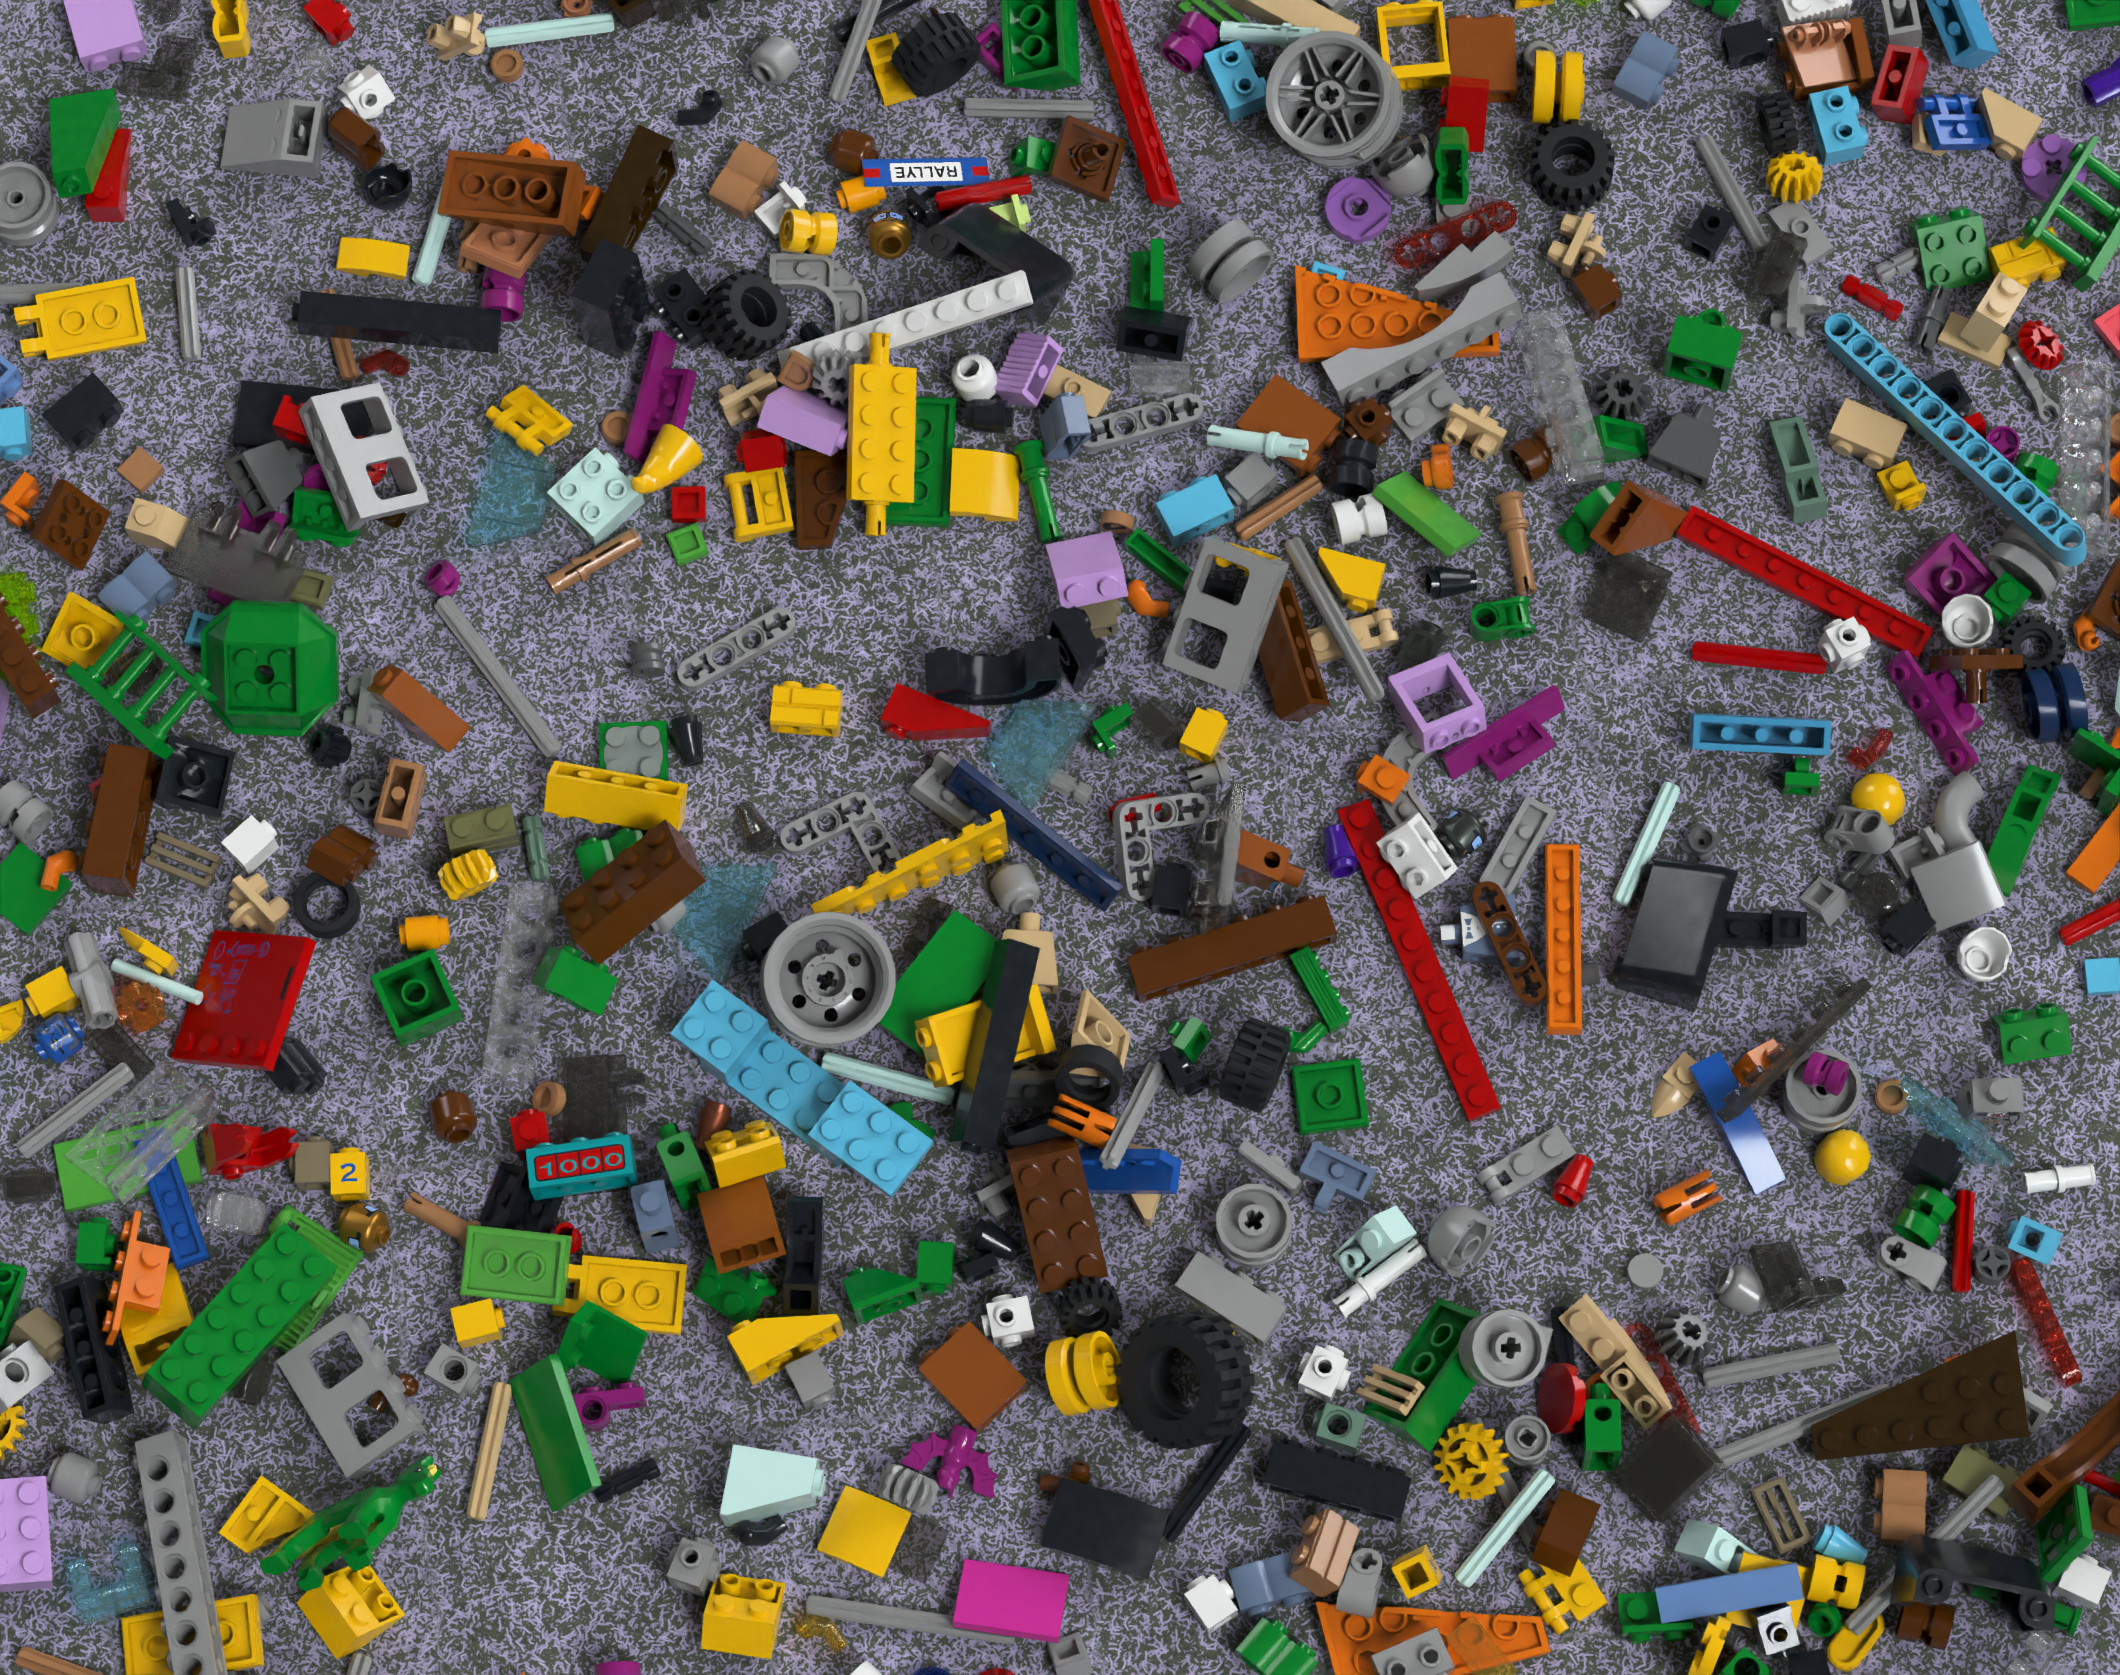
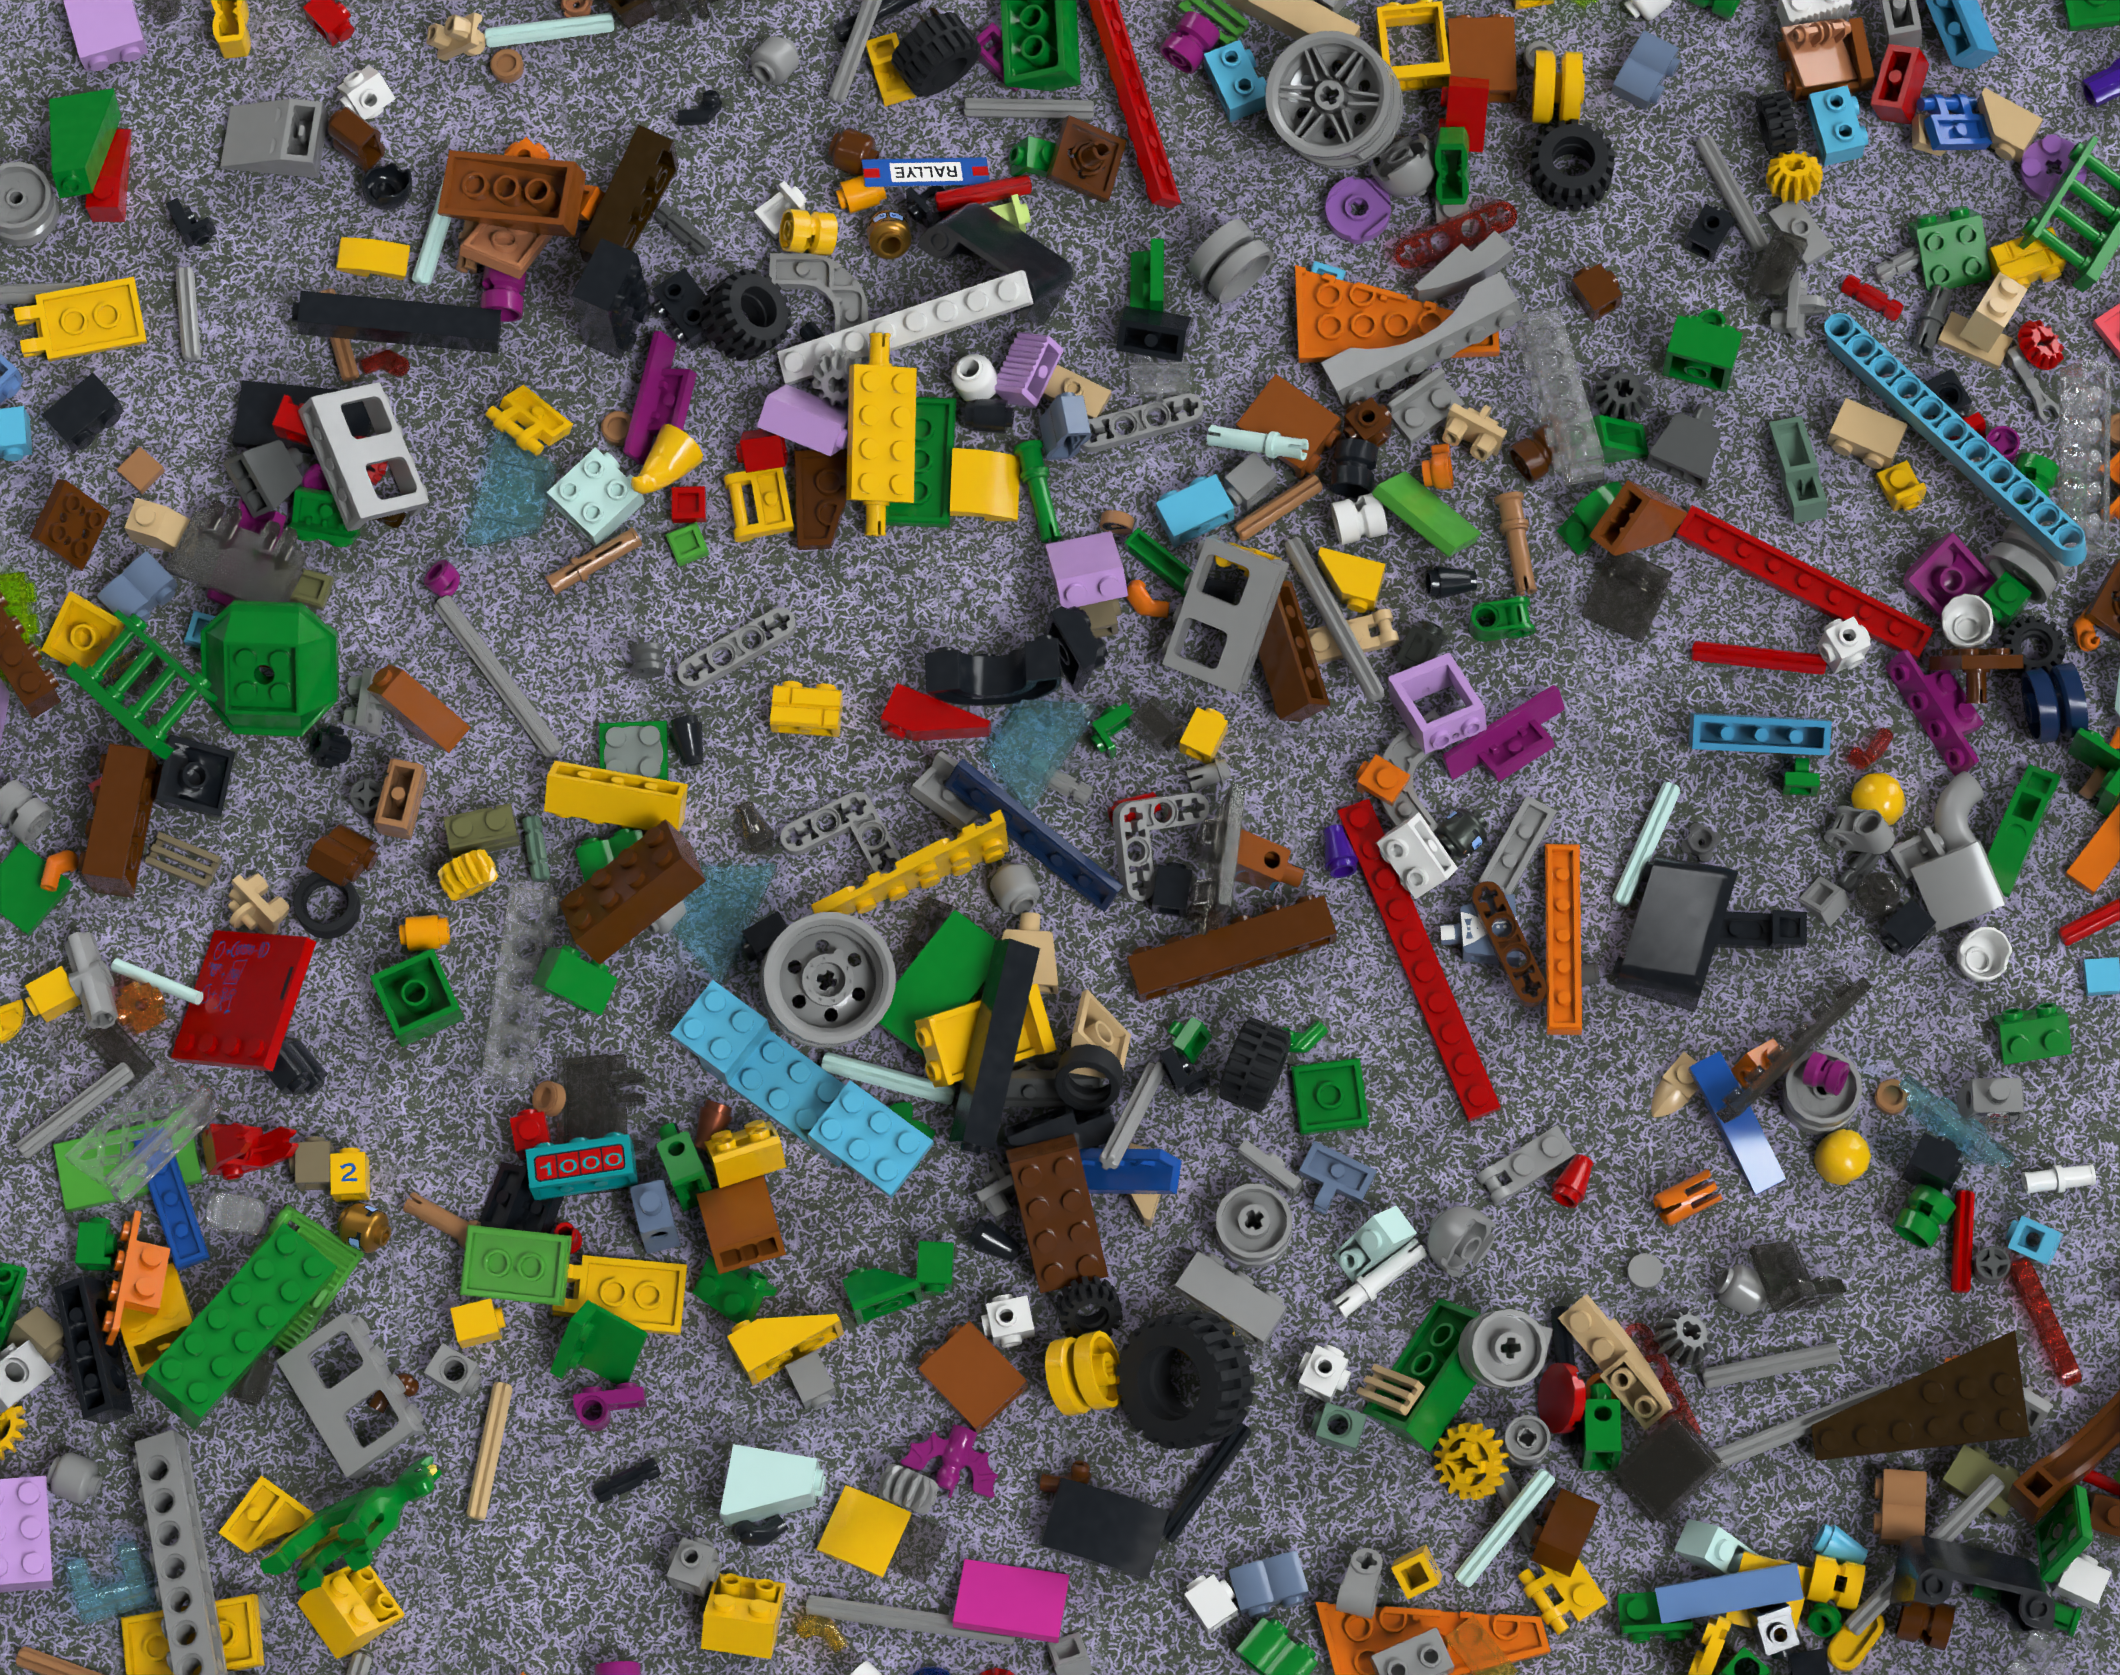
(21, 496): orange bracket -> none
(29, 1186): clear smoke brick -> none
(58, 1038): blue head -> none
(155, 958): yellow plate -> none
(166, 80): clear smoke tile -> none
(251, 843): white brick -> none
(452, 1116): reddish brown head -> none
(555, 1432): green tile -> none
(744, 180): medium nougat brick -> none
(748, 400): tan hips -> none
(797, 372): medium nougat tile -> none
(803, 1256): black arch -> none
(979, 1267): black plate -> none
(1095, 1120): orange arm -> none
(1263, 34): light aqua pin -> none
(1319, 990): green piece -> none
(1323, 1552): medium nougat brick -> none
(1336, 1481): black brick -> none
(1580, 231): tan hips -> none
(1745, 44): black brick -> none
(1793, 1543): dark tan tile -> none
(1913, 1266): light grey piece -> none

